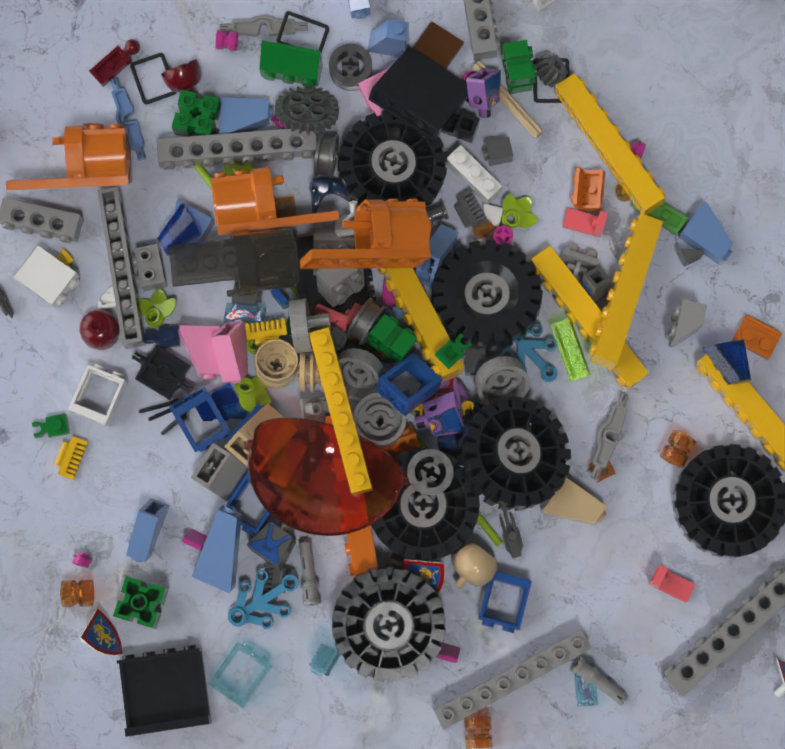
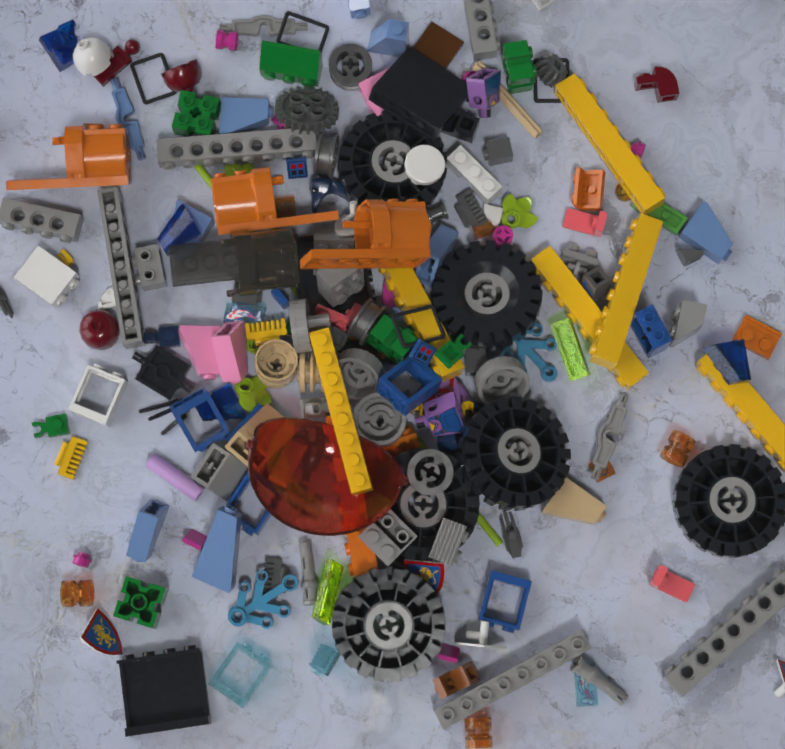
(61, 45): none -> clear blue slope
(92, 56): none -> white cylinder
(159, 306): lime plate -> none
(175, 477): none -> lavender piece
(273, 544): torso -> none
(297, 167): none -> blue tile
(327, 592): none -> clear neon green plate
(388, 537): none -> light grey slope
(393, 318): none -> black piece
(422, 352): none -> blue tile
(424, 165): none -> white tile
(448, 542): none -> light grey brick
(456, 680): none -> dark orange brick
(473, 565): tan piece -> none
(481, 635): none -> white shield
(649, 324): none -> blue window
(663, 82): none -> dark red brick

